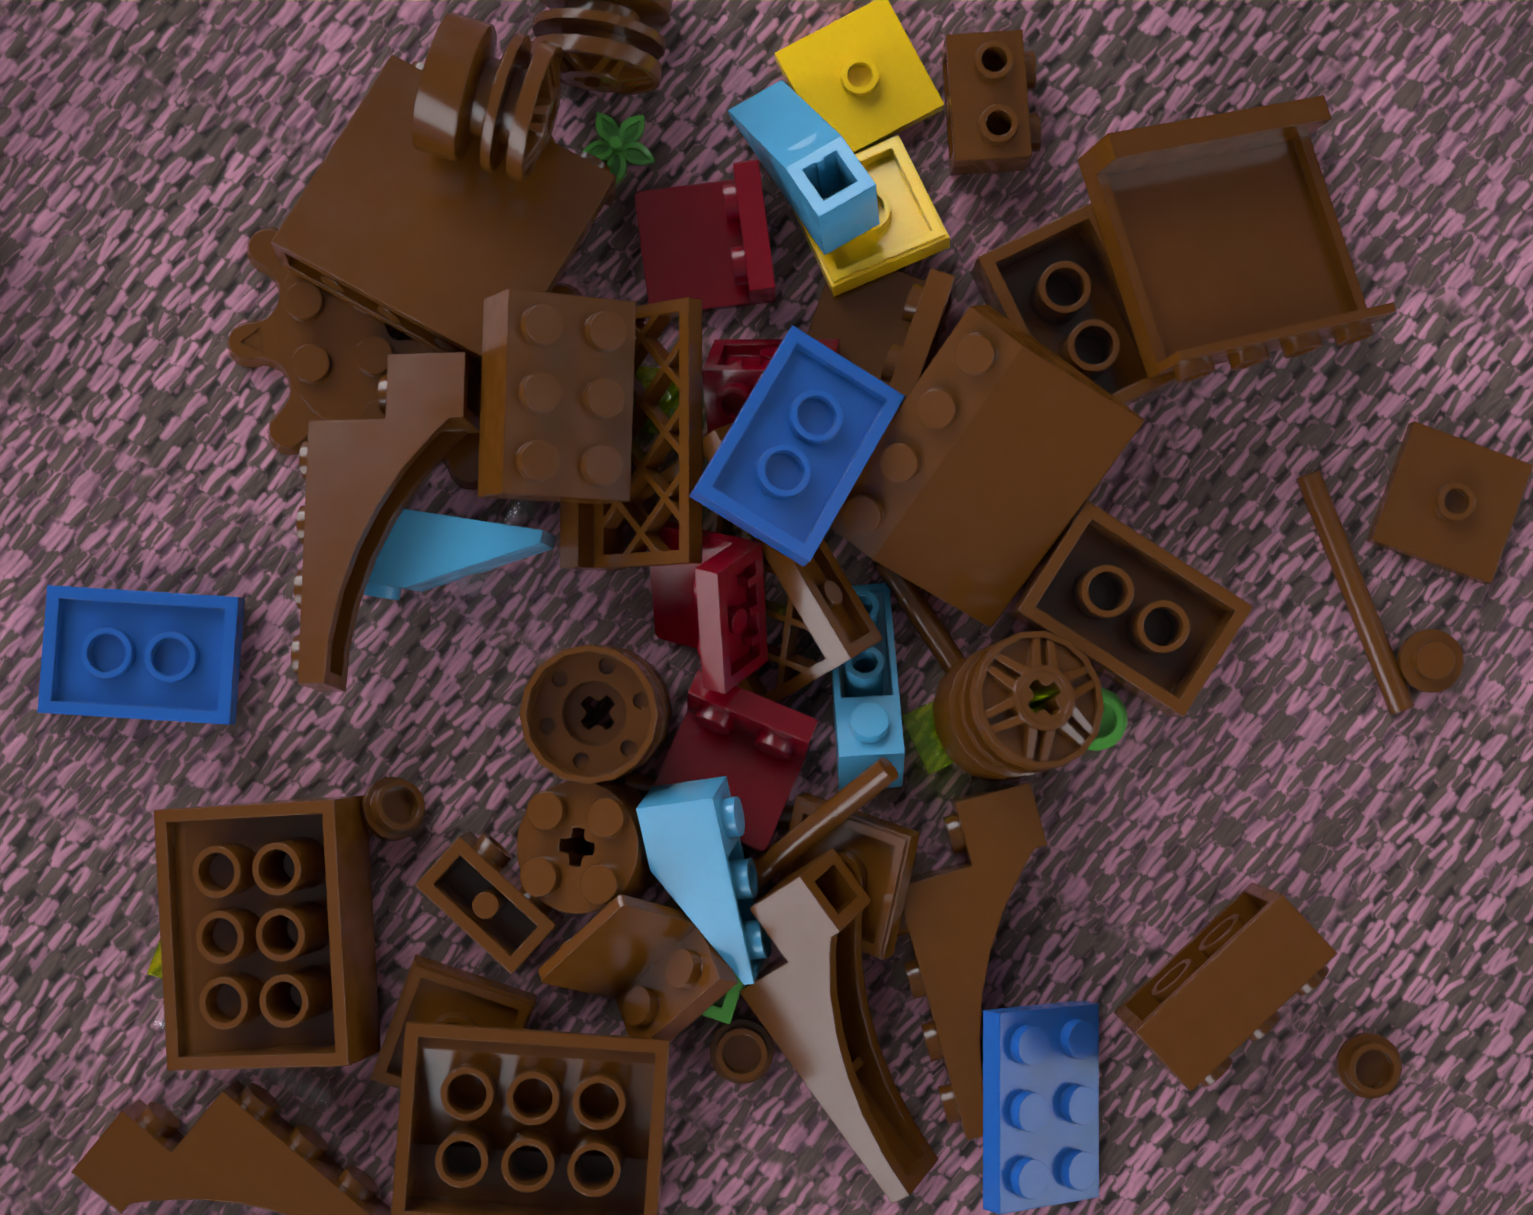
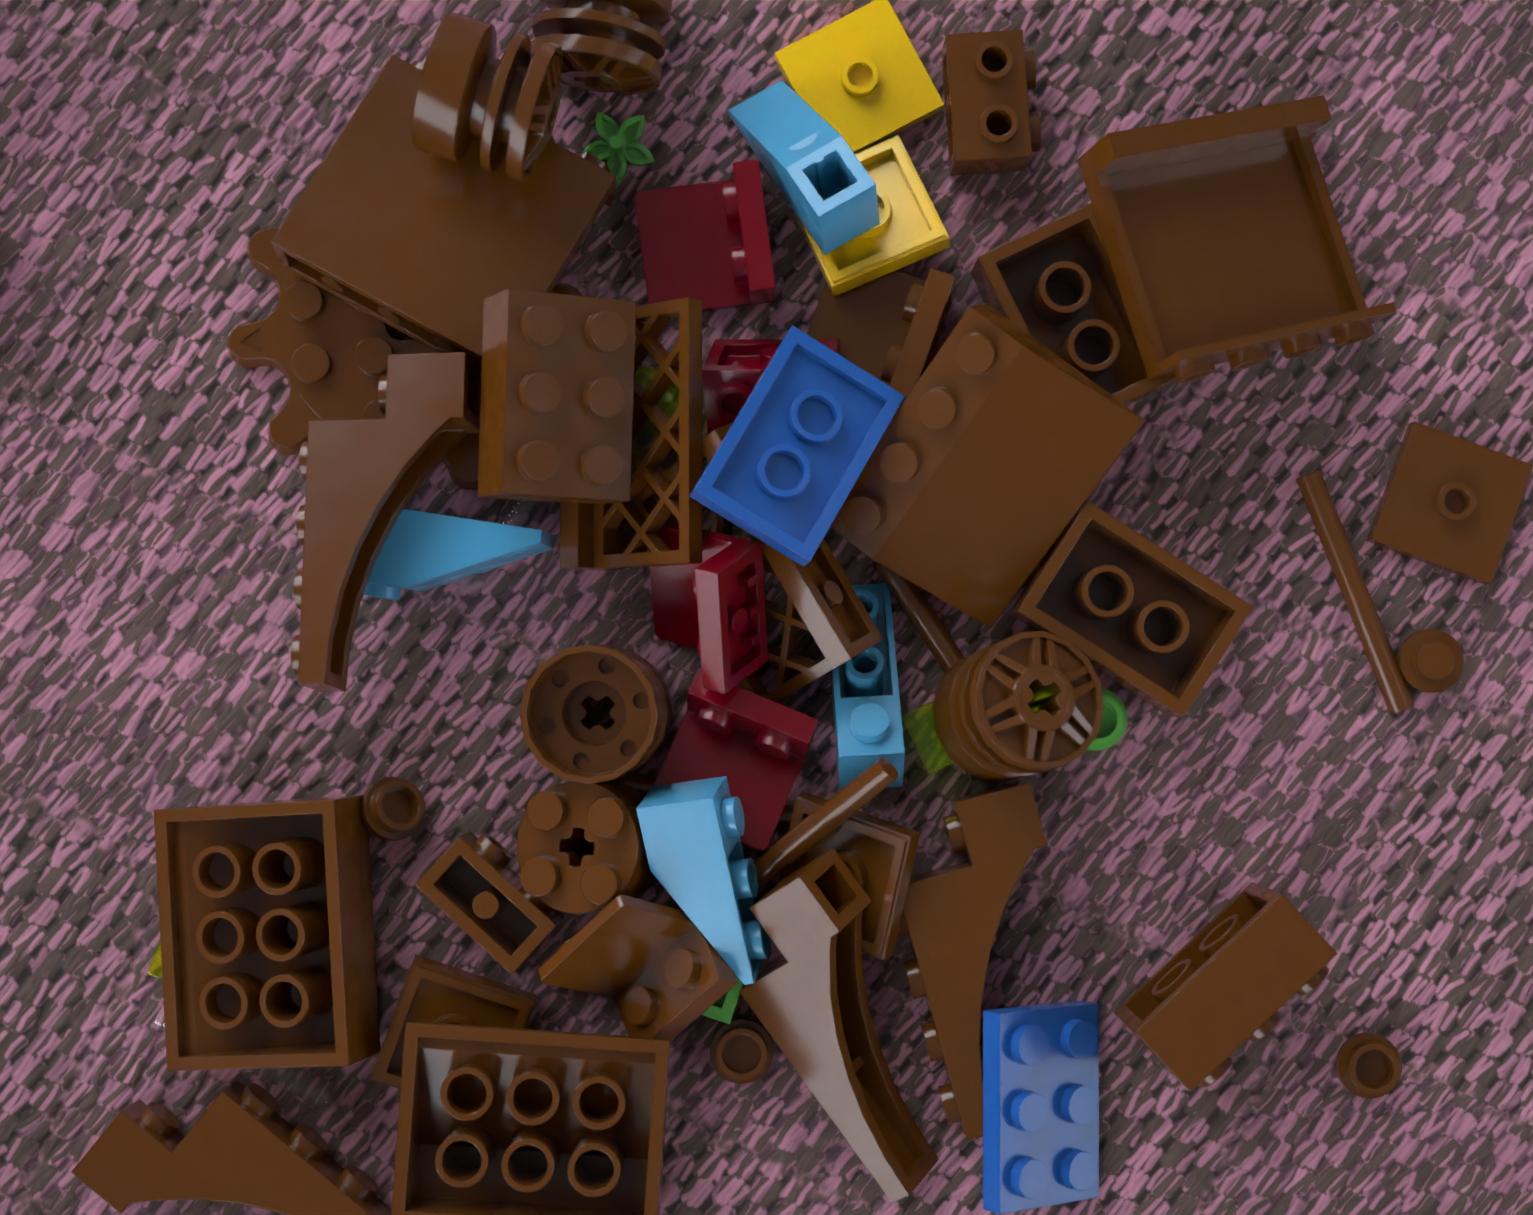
(141, 655): blue plate -> none

